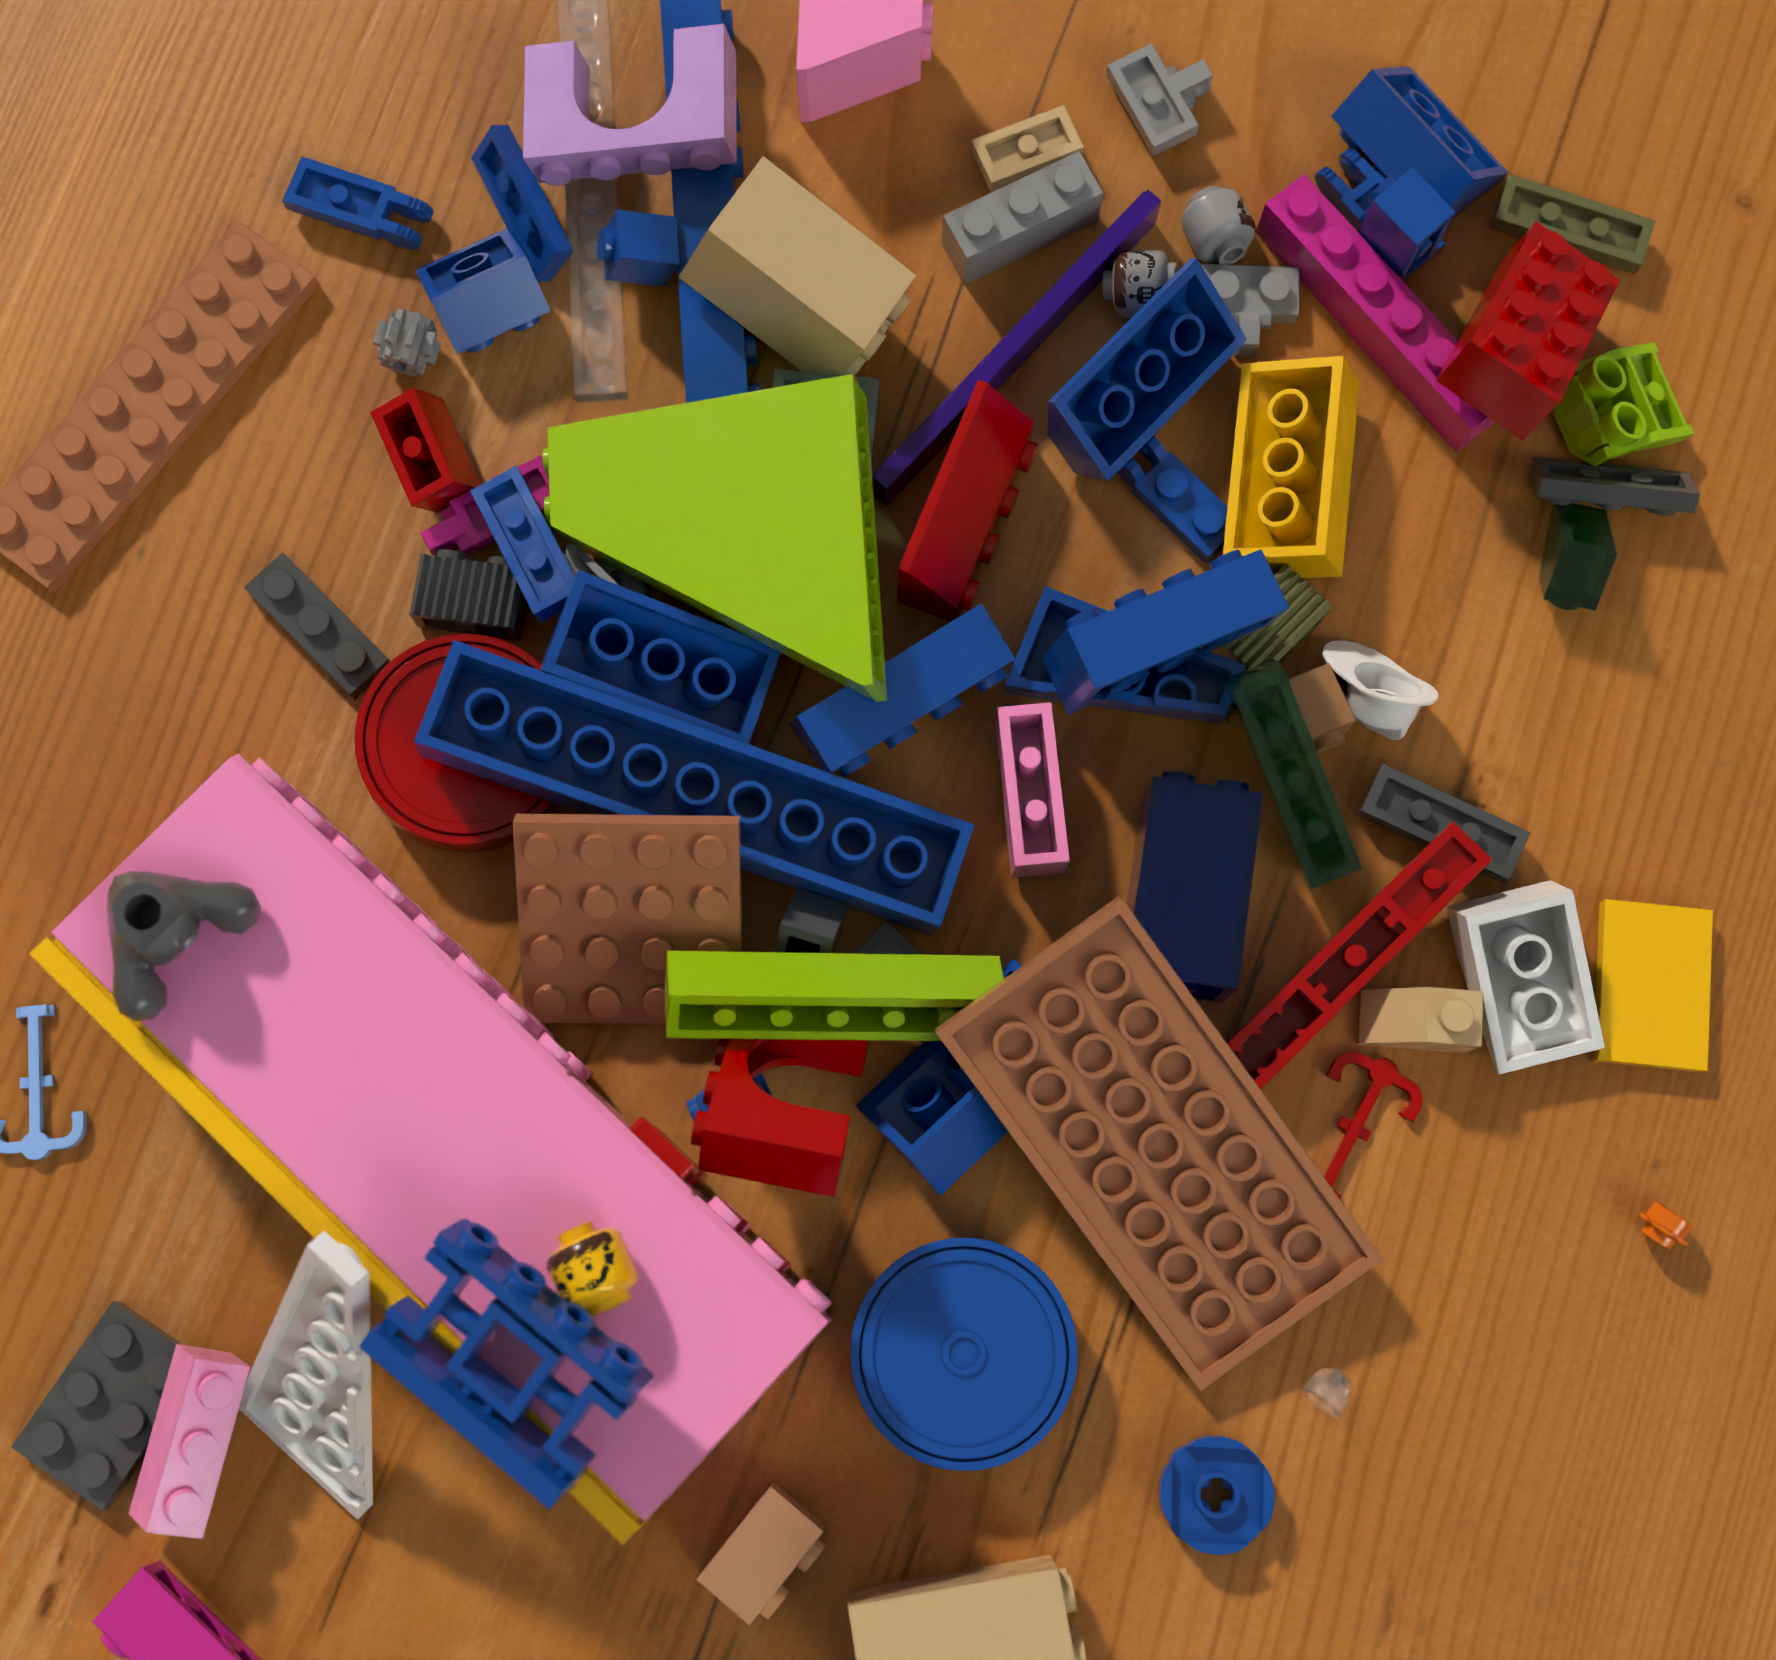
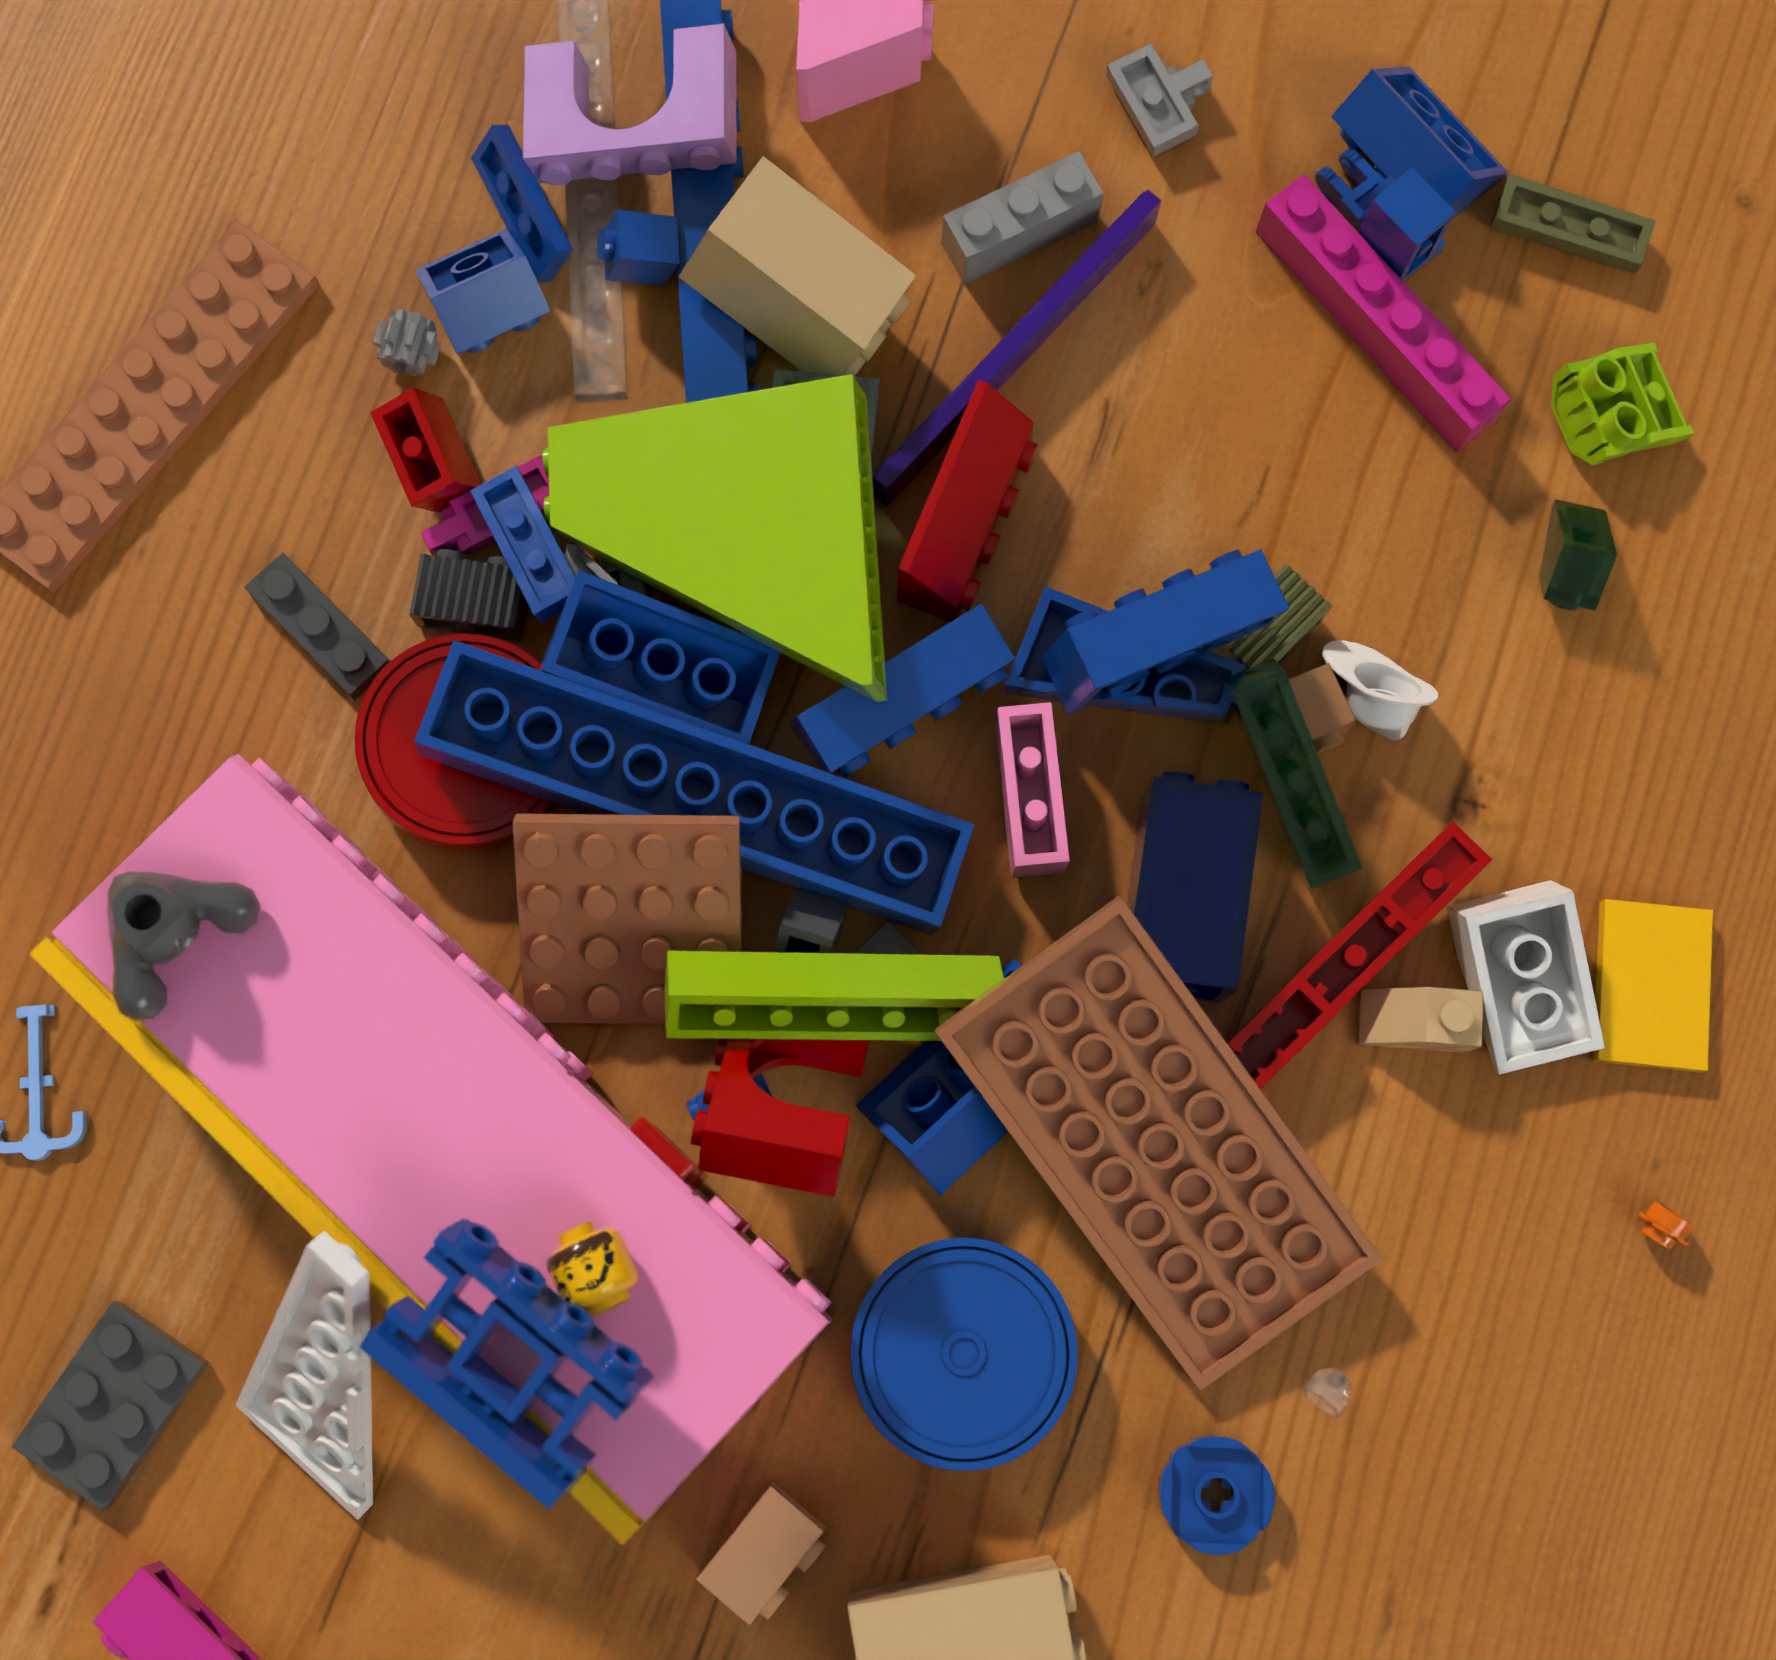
(189, 1441): bright pink brick -> none
(354, 203): blue hinge -> none
(1025, 147): tan plate -> none
(1136, 279): light grey head -> none
(1143, 375): blue slope -> none
(1178, 499): blue hinge -> none
(1217, 224): light grey head -> none
(1256, 298): light grey hinge -> none
(1293, 464): yellow slope -> none
(1381, 1073): red piece -> none
(1423, 812): dark grey plate -> none
(1529, 331): red brick -> none
(1613, 486): dark grey plate -> none

